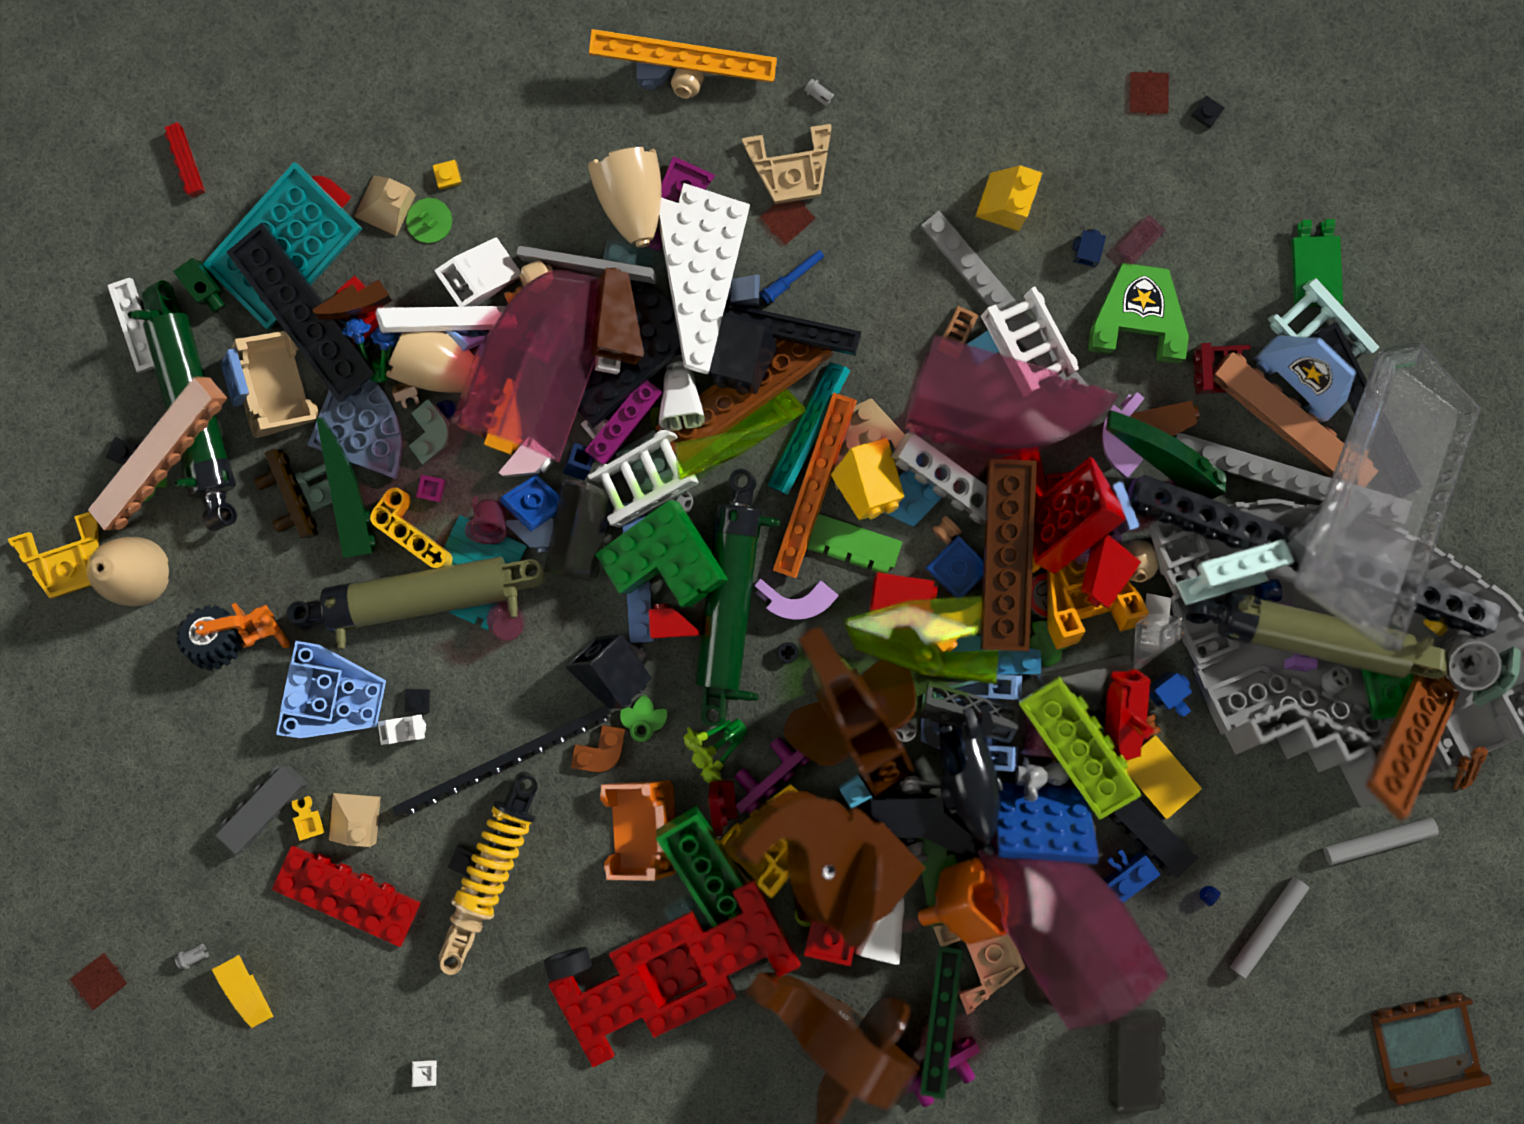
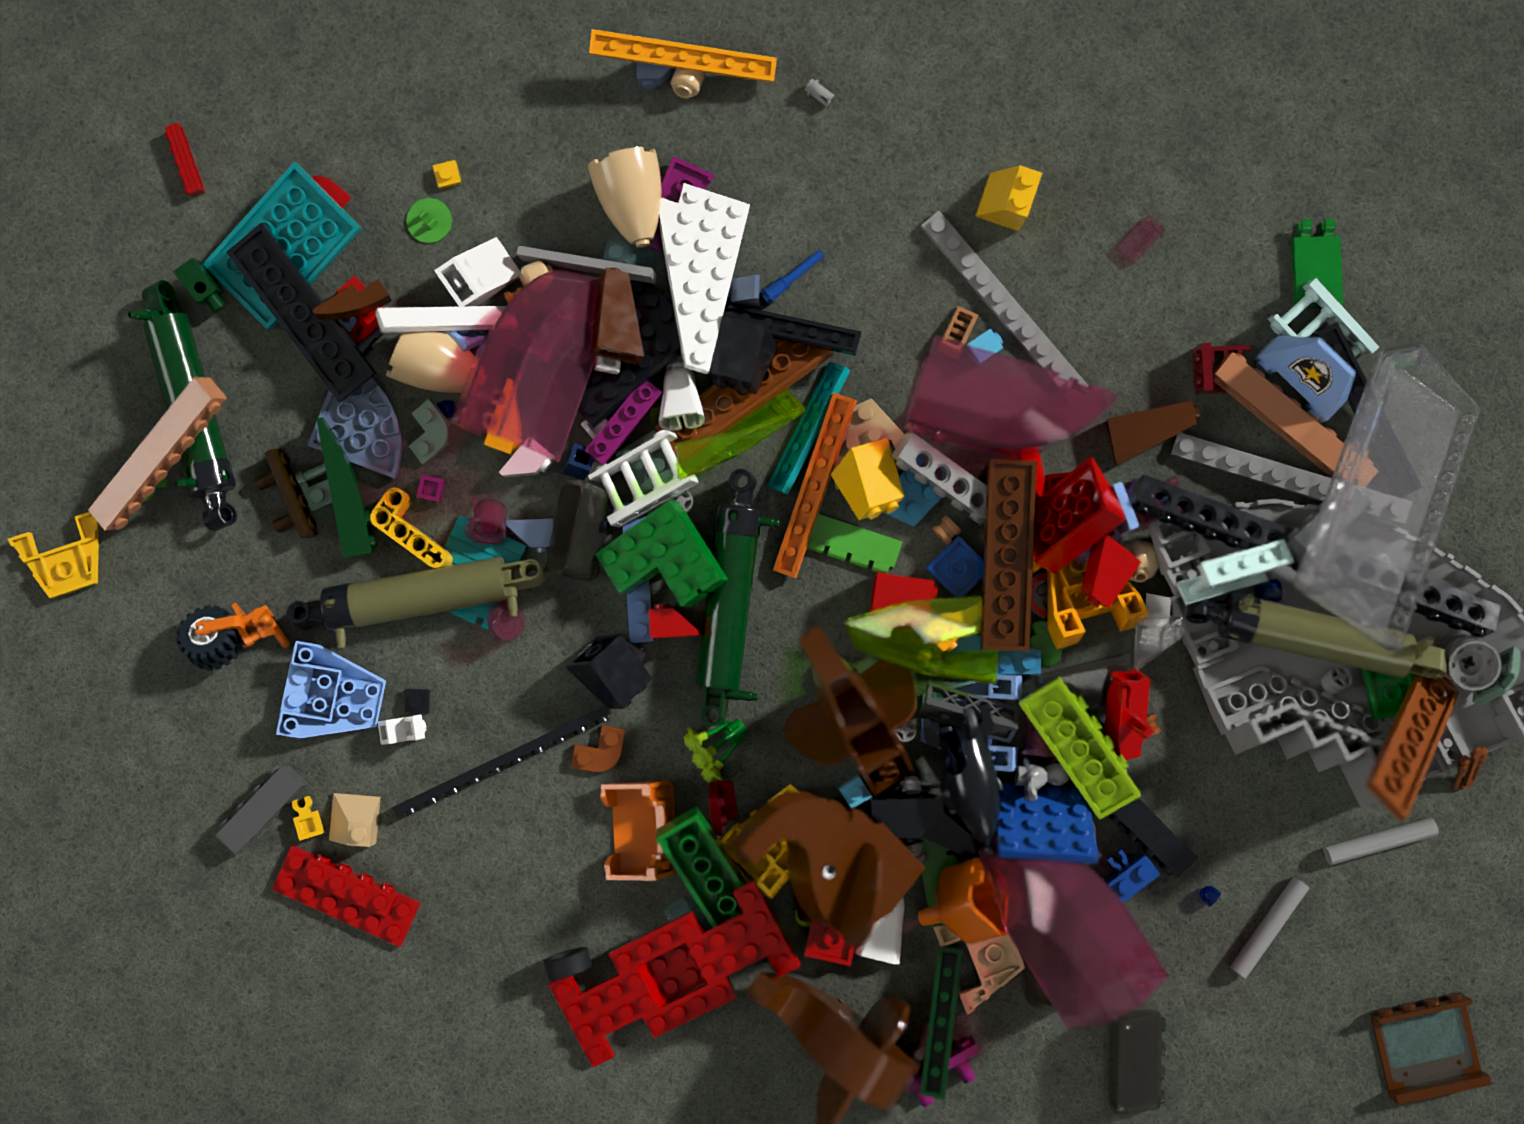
(98, 981): clear red piece -> none
(121, 450): black plate -> none
(125, 300): white plate -> none
(128, 571): tan cylinder -> none
(190, 957): light grey pin -> none
(234, 377): medium blue tile -> none
(243, 991): yellow slope -> none
(274, 384): tan windscreen -> none
(357, 328): blue plant -> none
(385, 204): tan slope -> none
(404, 391): medium nougat tile -> none
(423, 1073): white tile -> none
(461, 860): black plate -> none
(489, 871): piece -> none
(532, 502): blue plate -> none
(643, 715): bright green plate -> none
(755, 790): magenta plate -> none
(787, 219): clear red piece -> none
(792, 175): tan wing -> none
(793, 657): black bush -> none
(811, 605): lavender arch -> none
(1006, 339): white fence -> none
(1088, 247): dark blue brick -> none
(1118, 454): lavender arch -> none
(1142, 303): bright green wedge -> none
(1149, 92): clear red piece -> none
(1162, 777): yellow tile -> none
(1168, 455): dark green slope -> none
(1170, 691): blue brick -> none
(1207, 111): black plate -> none
(1301, 663): medium lavender plate -> none
(1437, 627): yellow tile -> none

